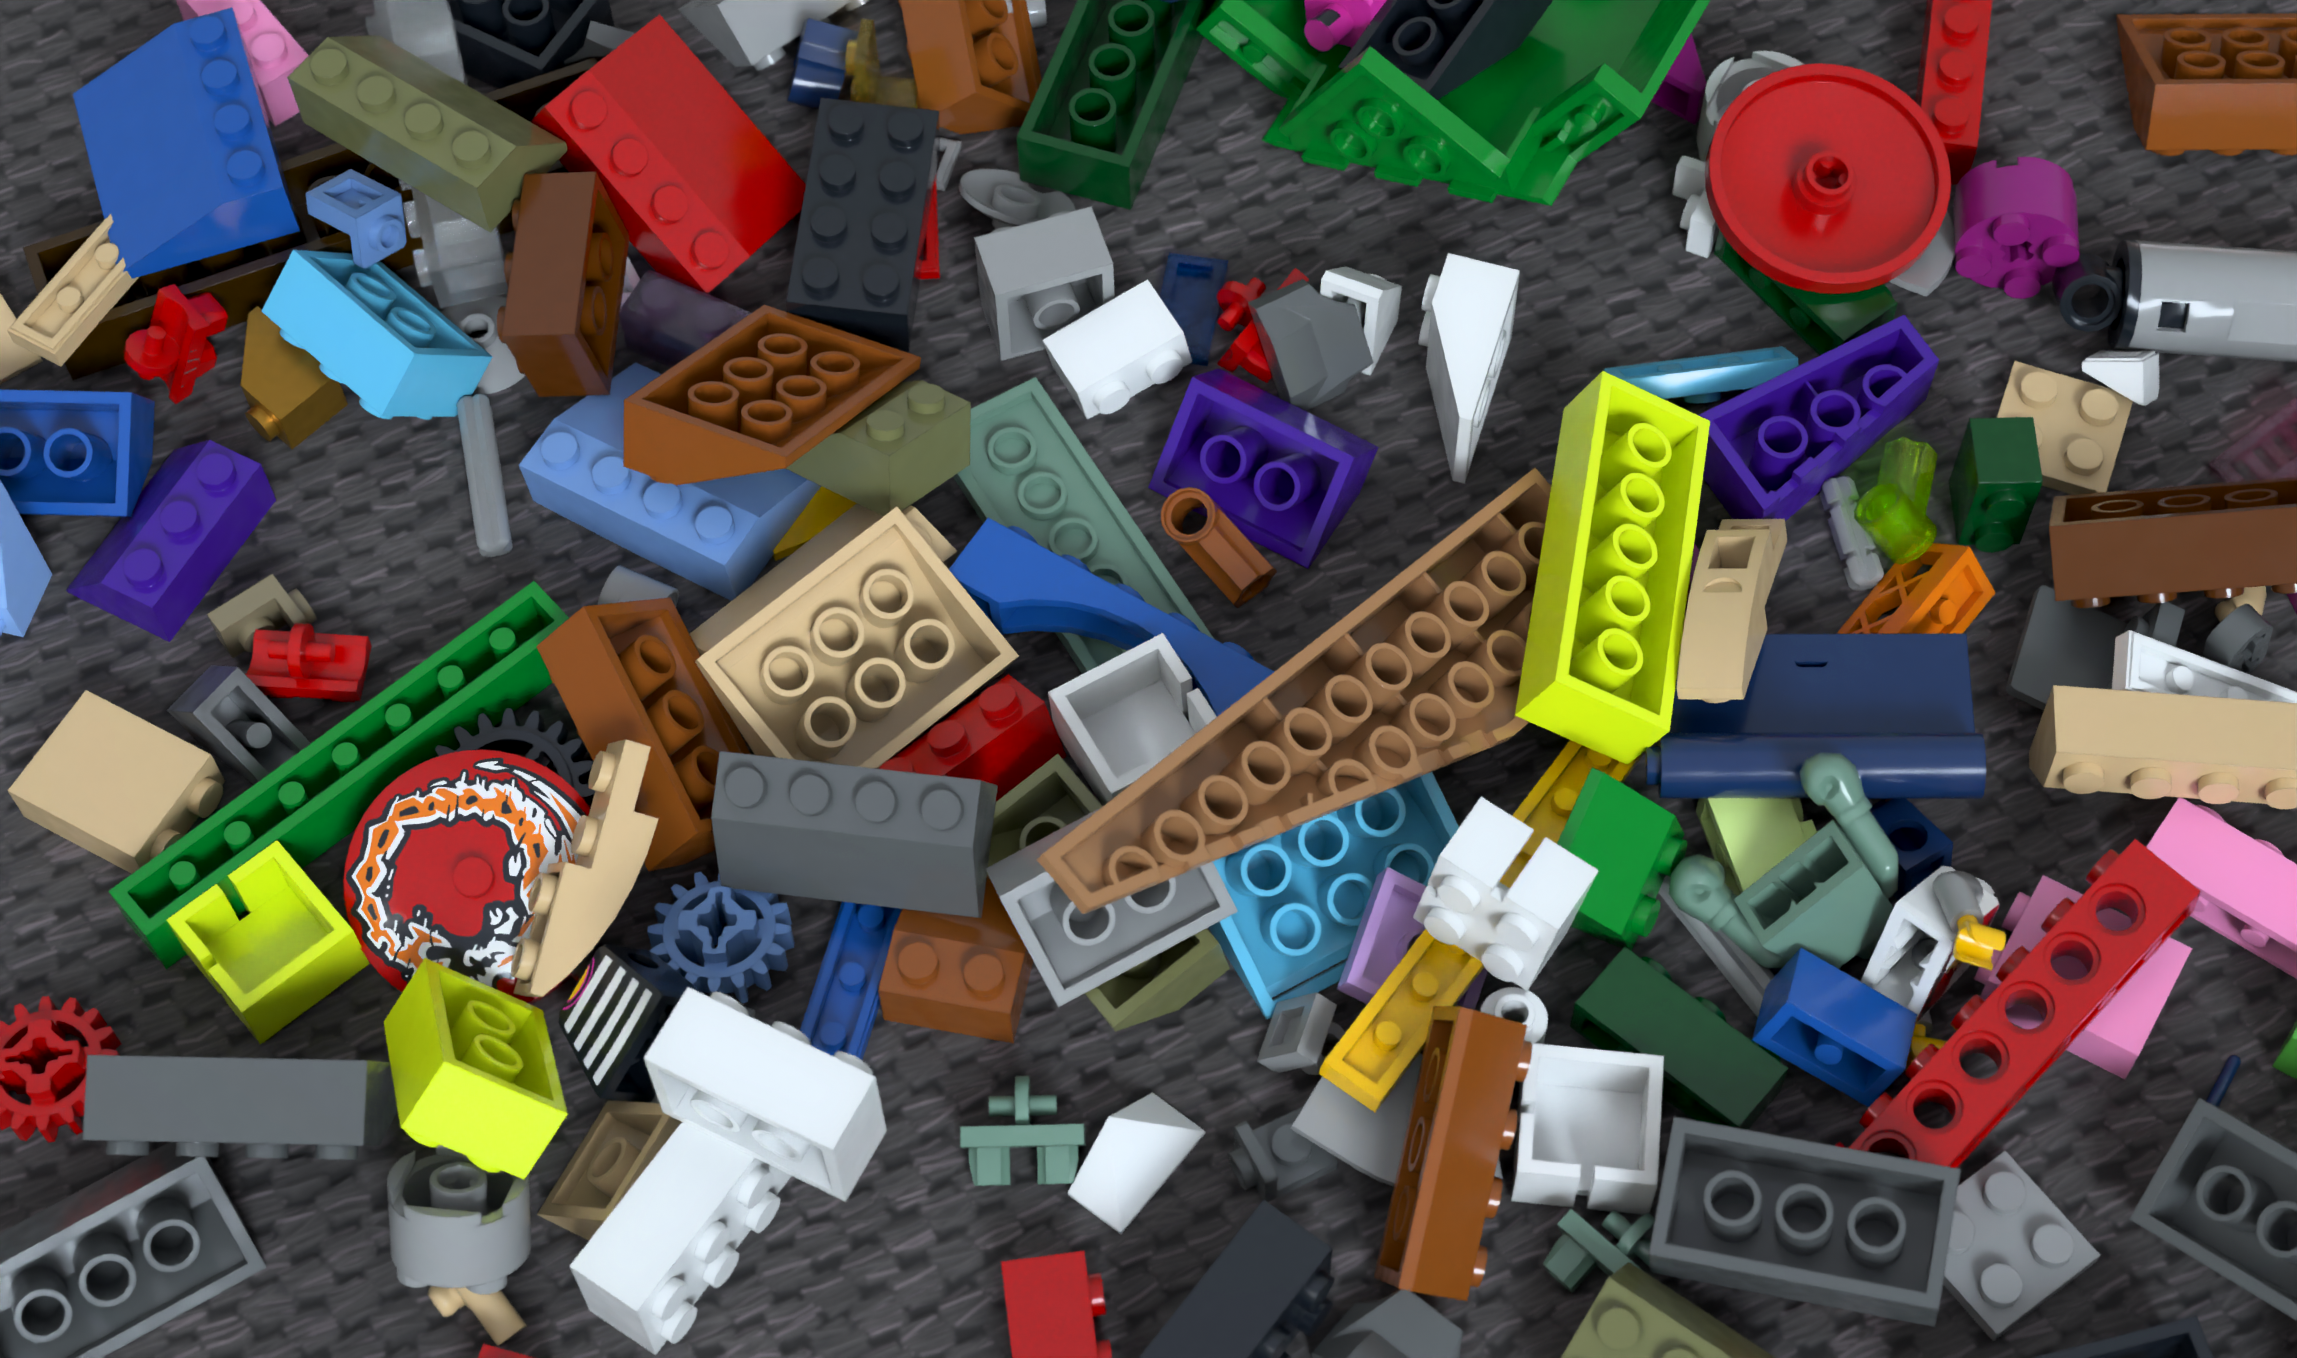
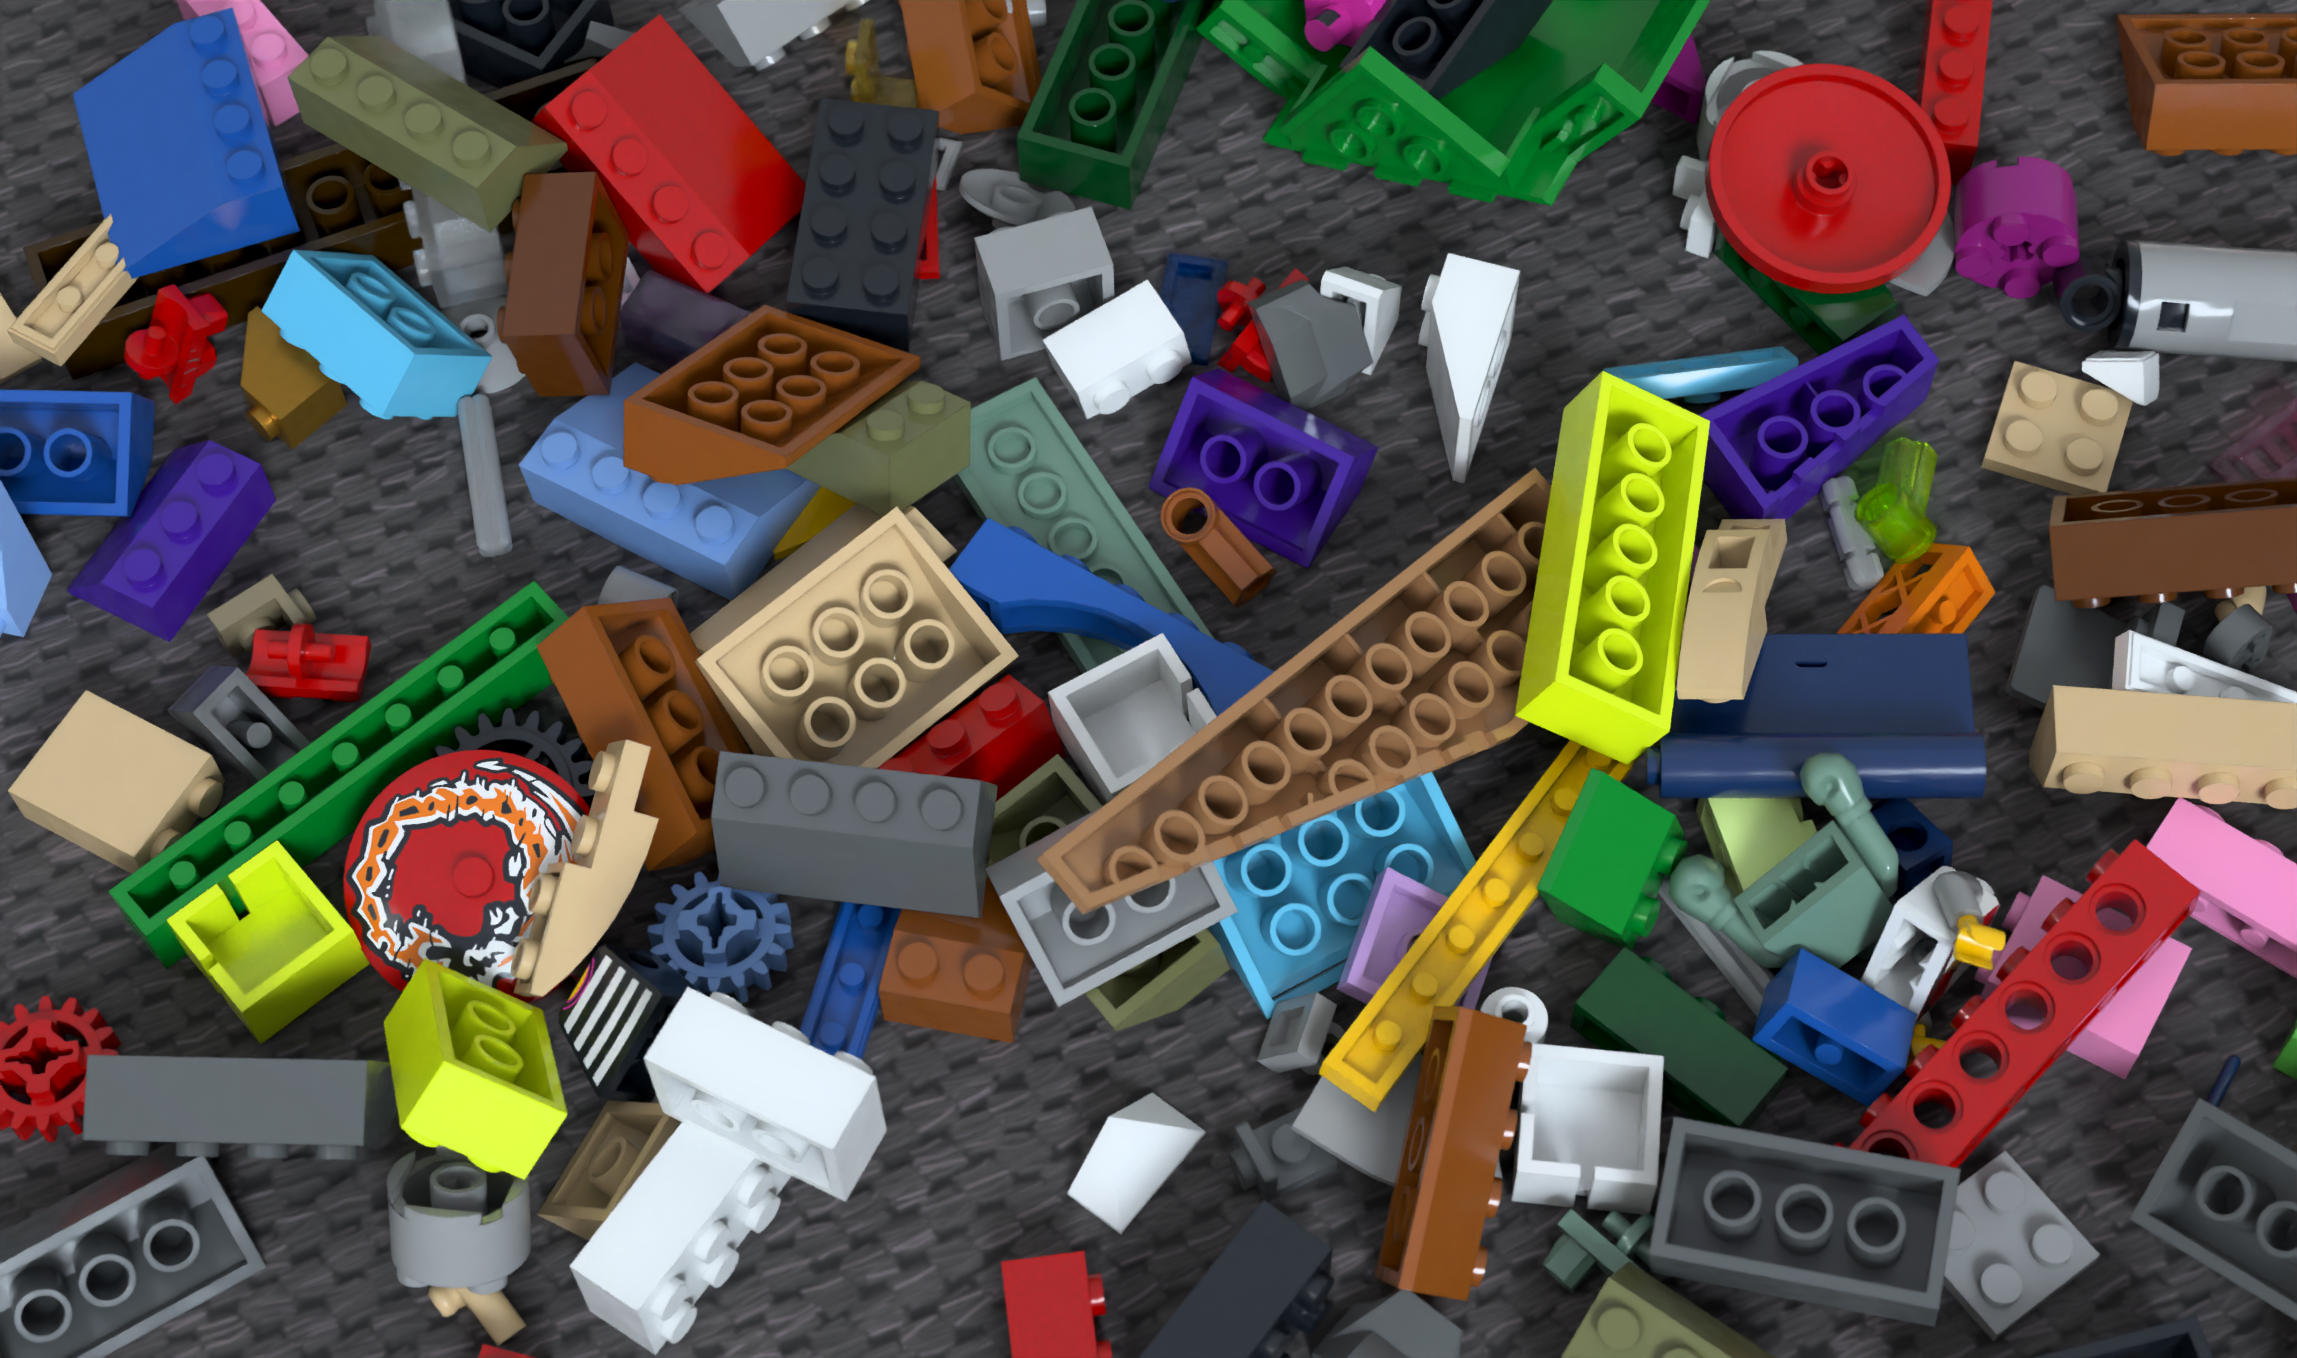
(364, 211): medium blue bracket -> none
(819, 63): dark blue leg -> none
(992, 1145): sand green hips -> none
(1503, 926): white piece -> none
(1995, 482): dark green brick -> none

